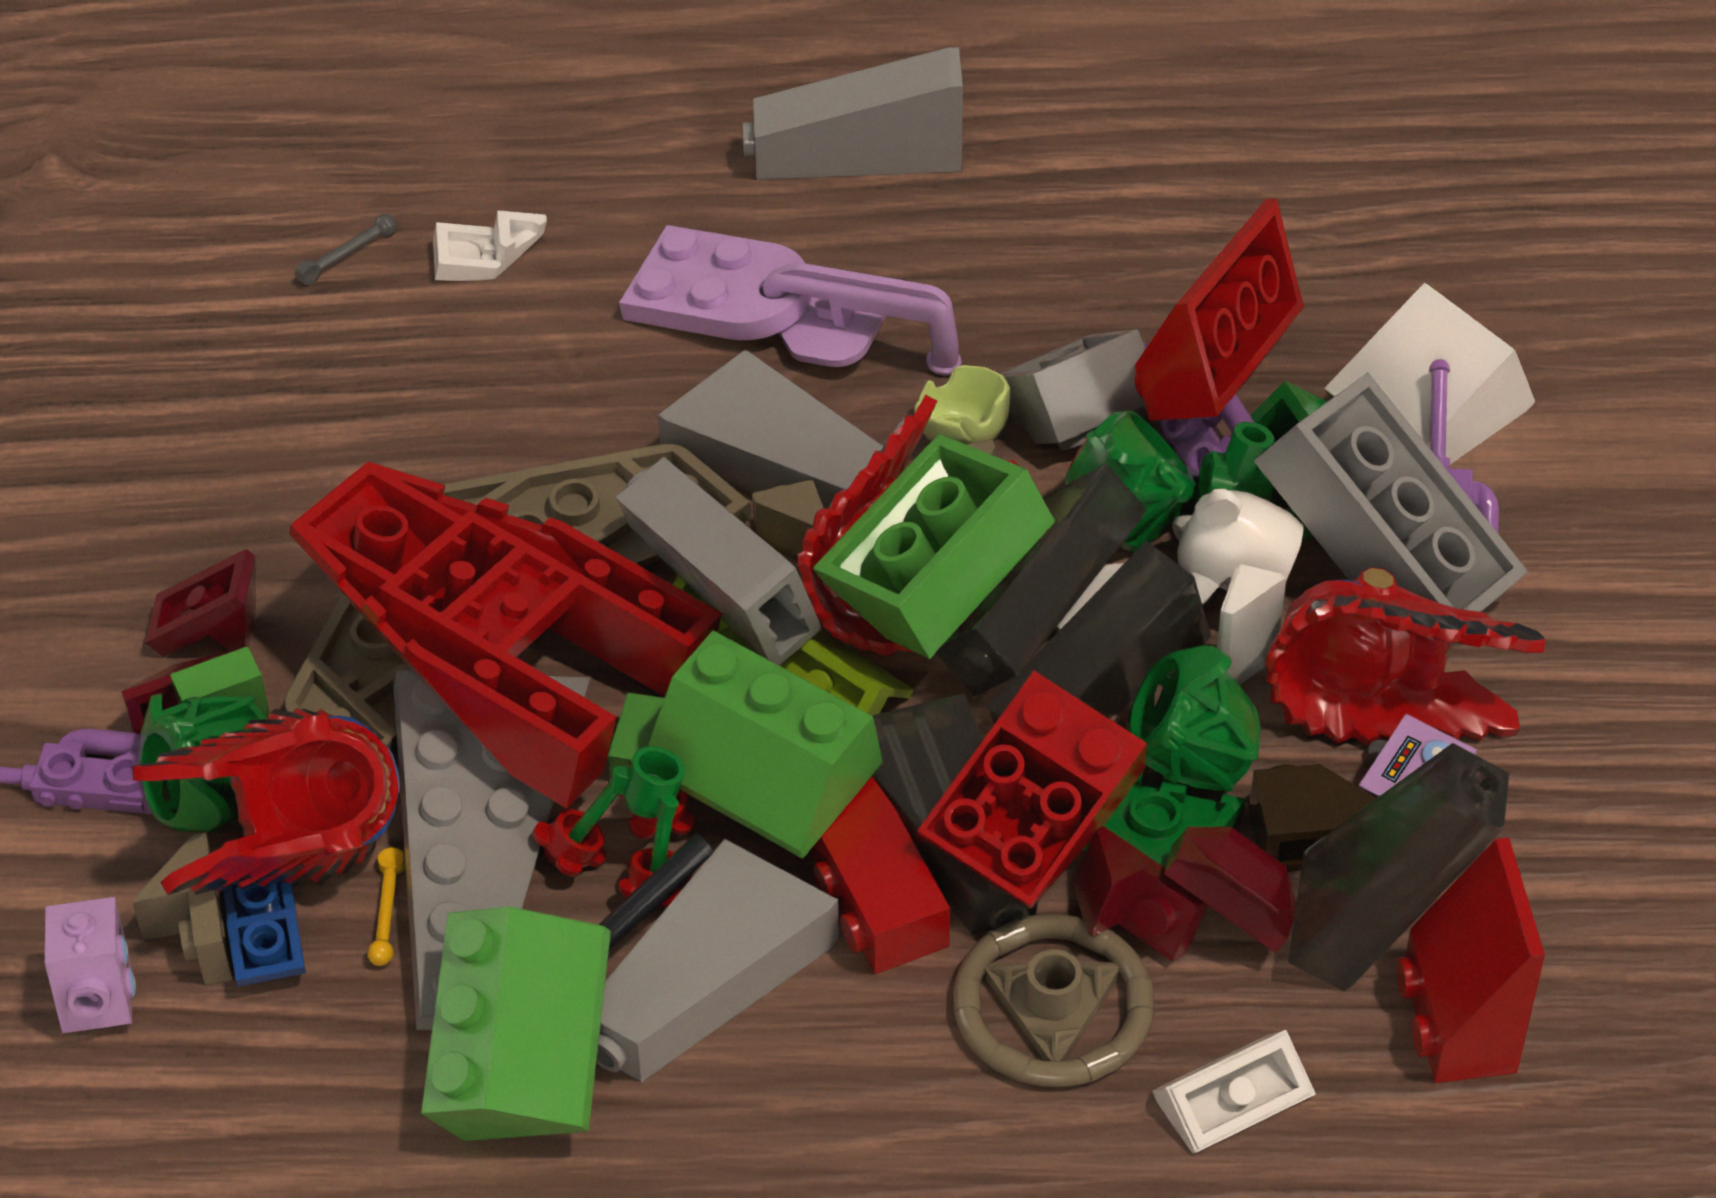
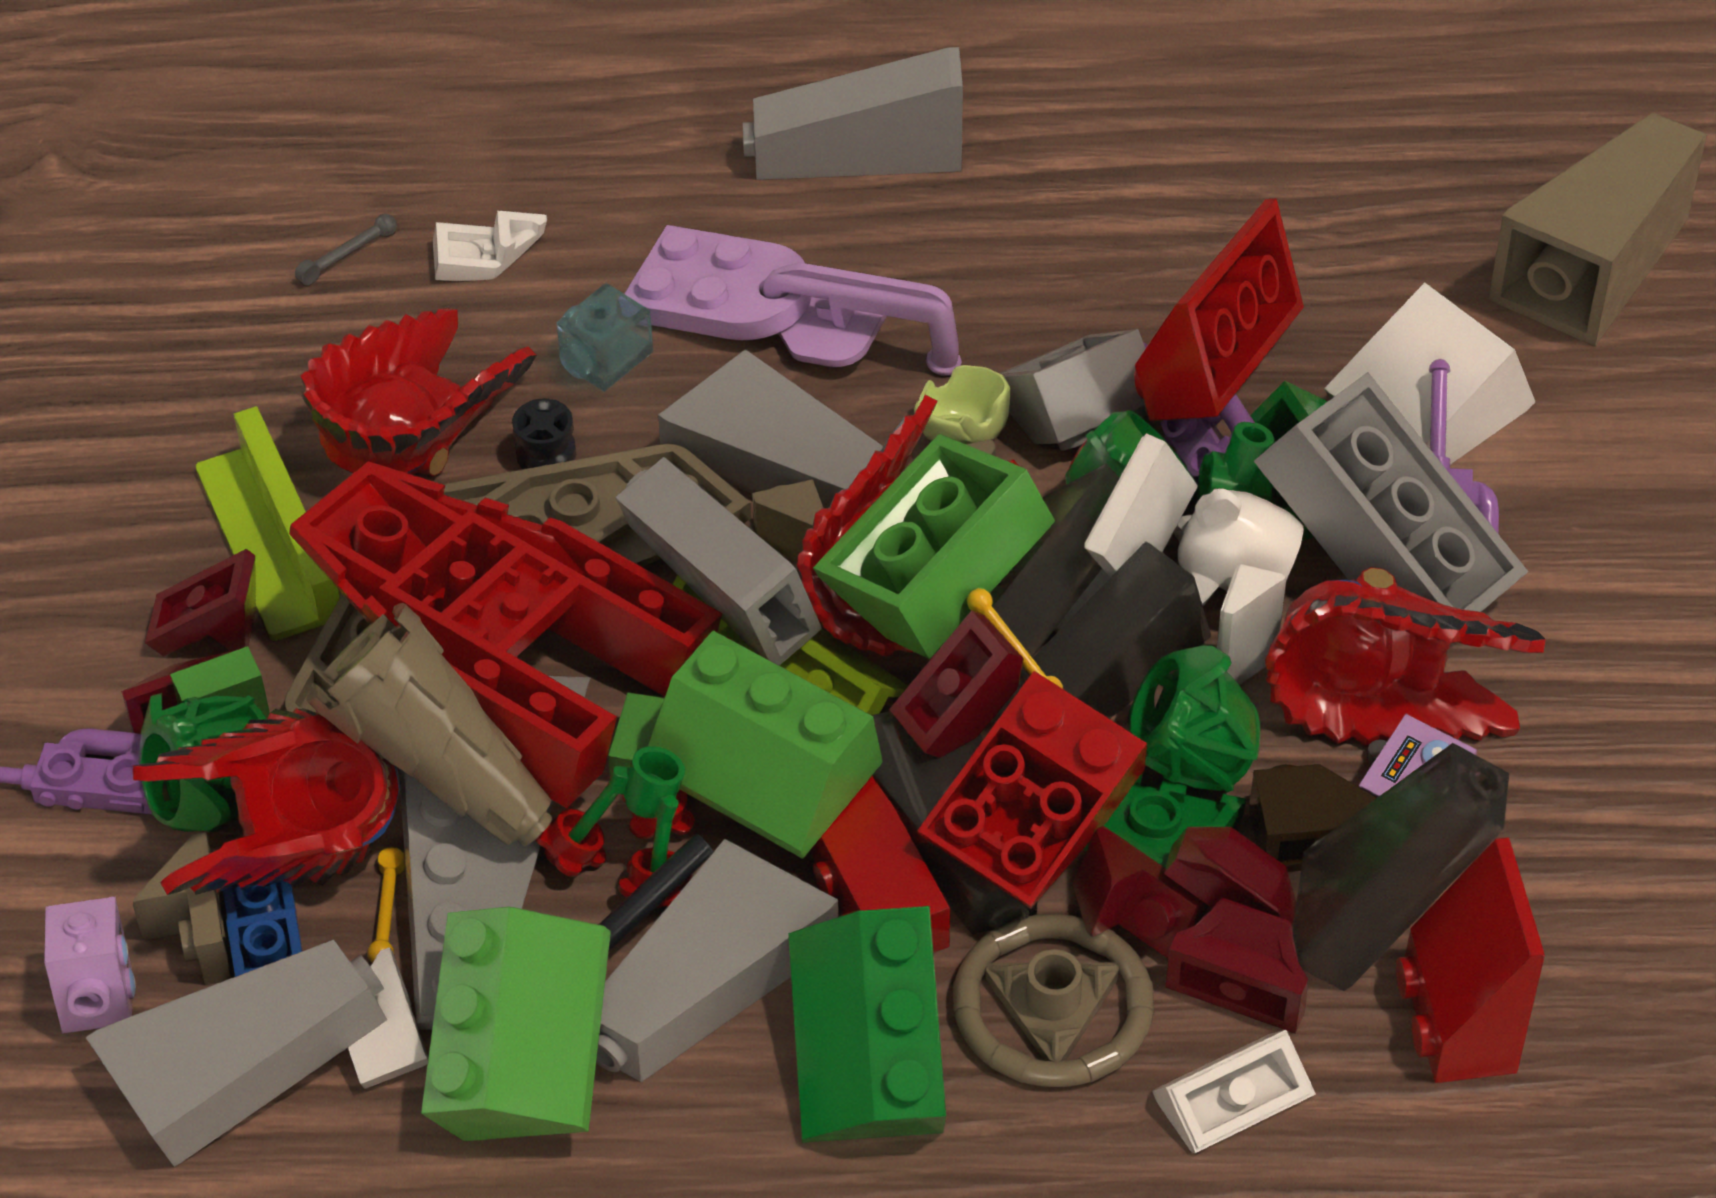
(237, 1044): none -> light grey slope
(255, 511): none -> lime panel
(385, 402): none -> red piece
(396, 1043): none -> white slope
(427, 721): none -> dark tan cone
(543, 433): none -> black wheel
(604, 337): none -> clear light blue brick
(867, 1026): none -> green slope
(960, 687): none -> dark red slope
(981, 602): none -> yellow hinge
(1142, 505): none -> white tile
(1241, 964): none -> dark red slope
(1597, 229): none -> dark tan slope

